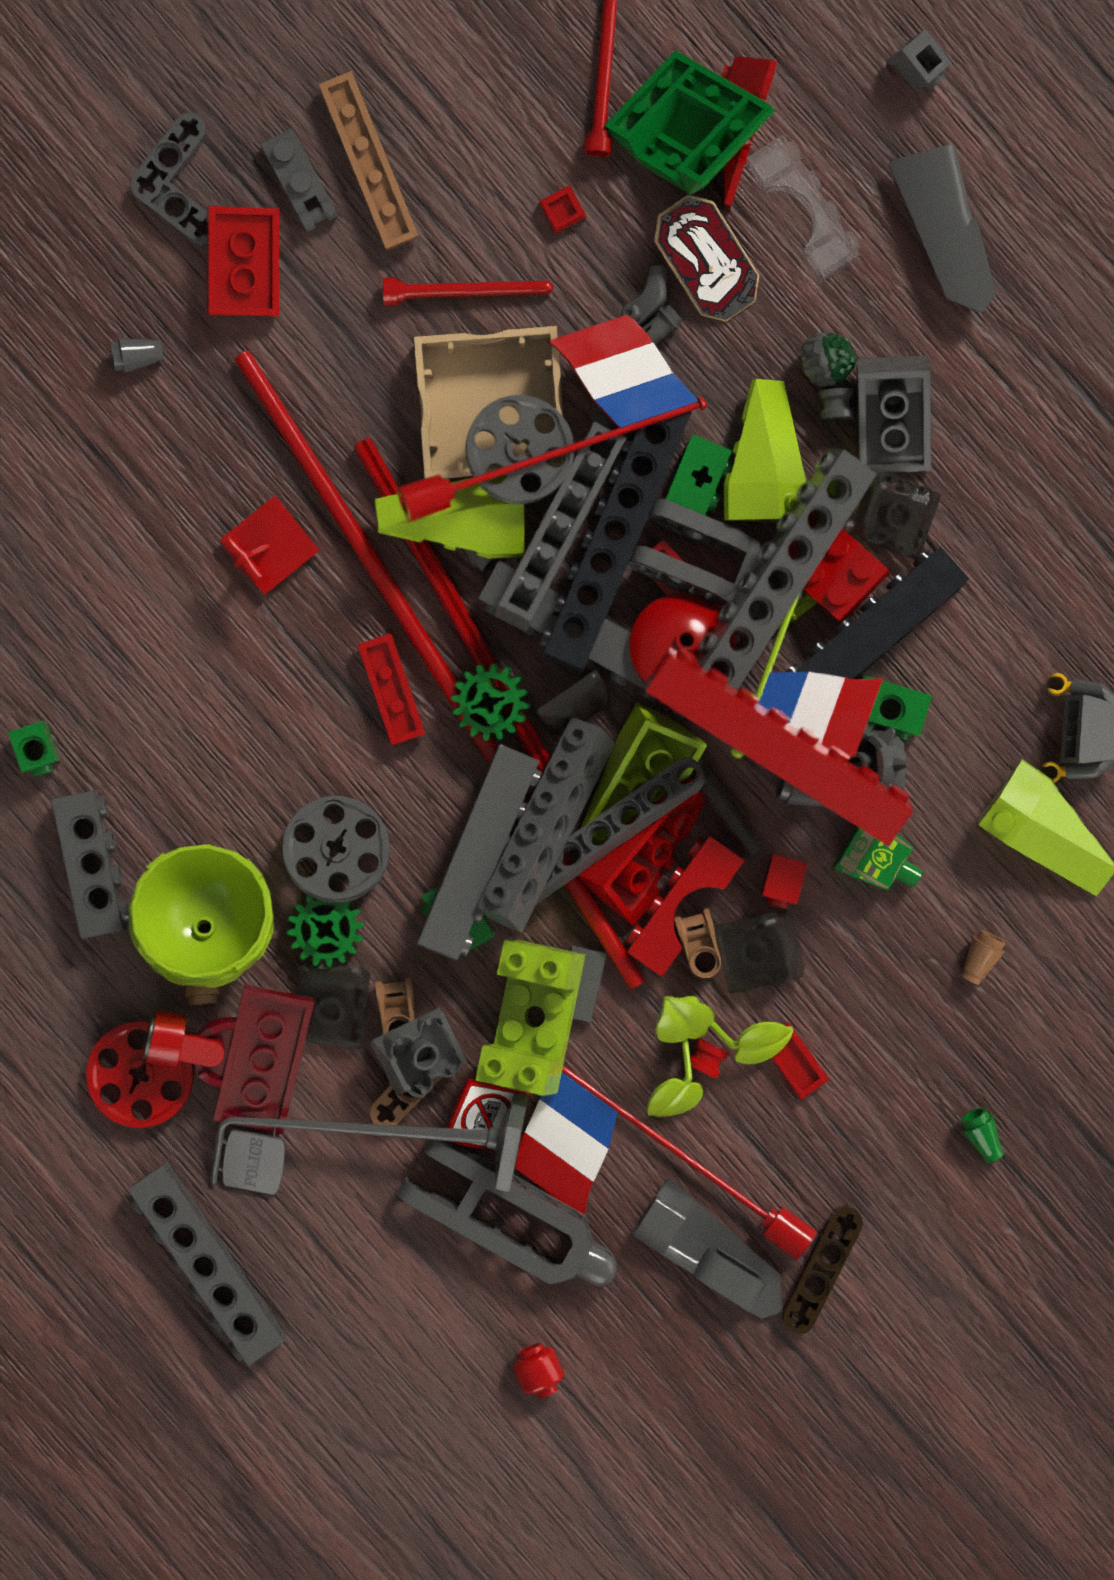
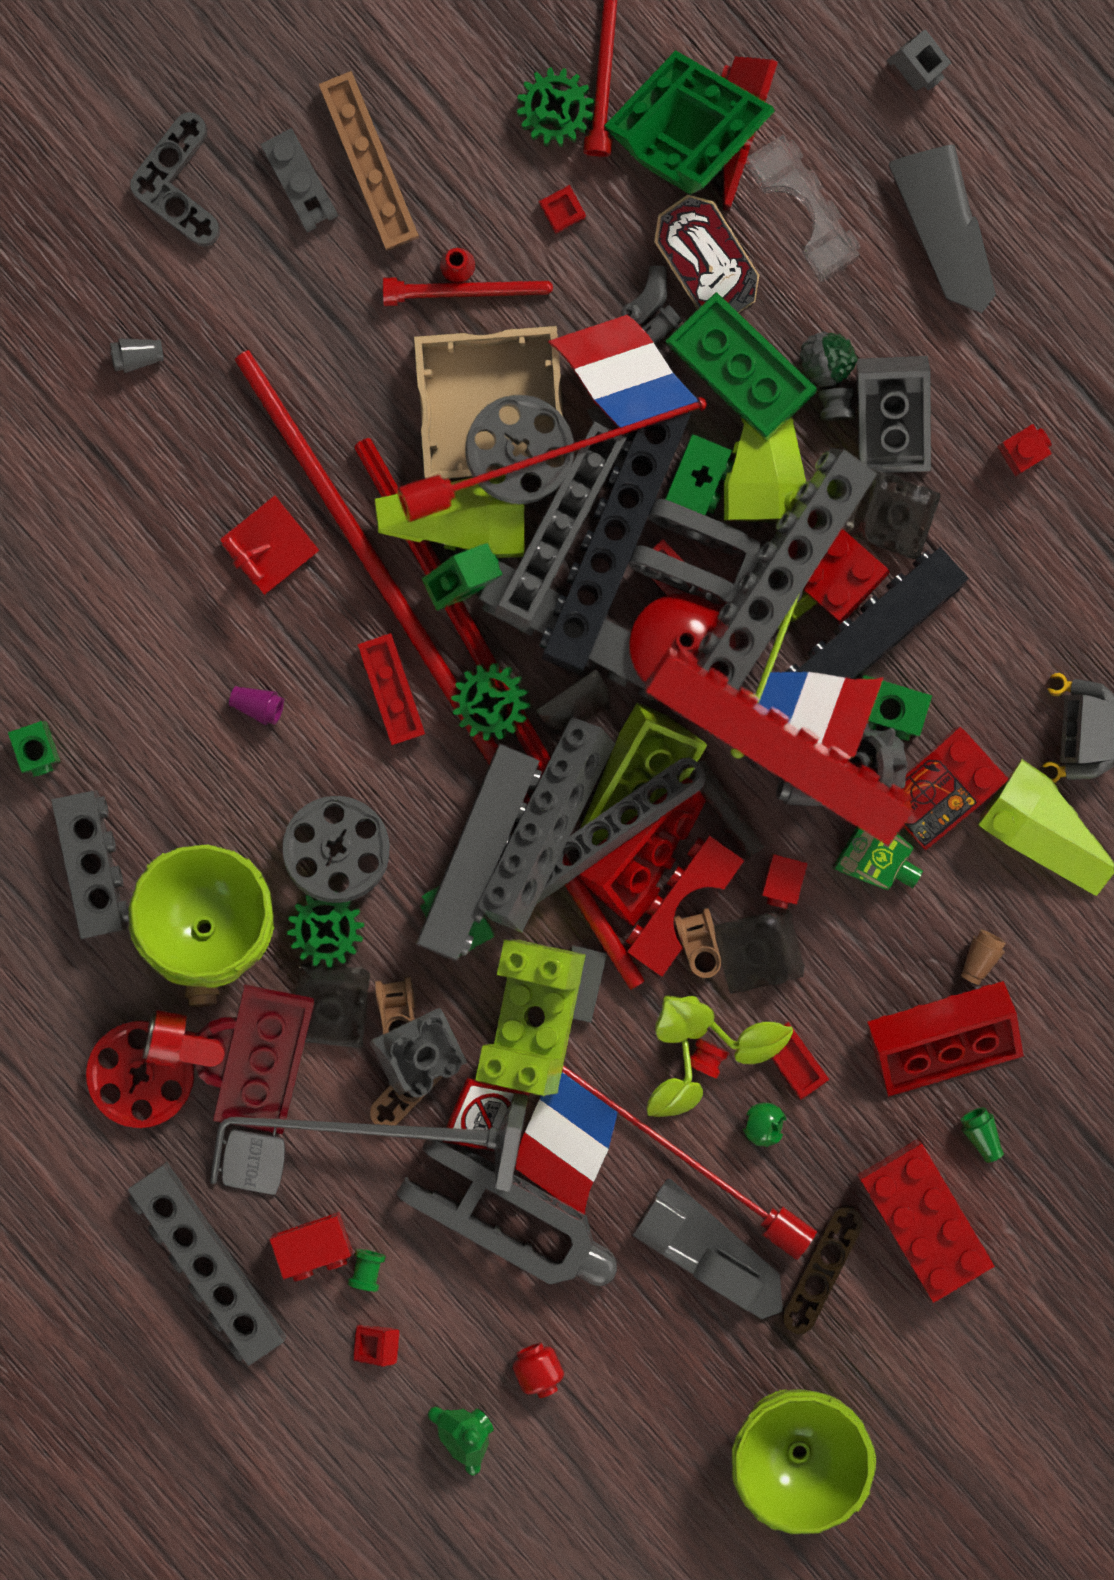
(243, 261): red plate -> none
(258, 704): none -> magenta cone
(311, 1247): none -> red brick
(366, 1270): none -> green bush
(376, 1345): none -> red slope
(457, 273): none -> red cone
(462, 576): none -> green brick
(463, 1435): none -> green rock
(568, 98): none -> green gear
(741, 366): none -> green tile
(764, 1124): none -> green piece
(807, 1490): none -> lime rock
(925, 1220): none -> red brick
(946, 1038): none -> red slope
(949, 786): none -> red slope
(1025, 449): none -> red brick

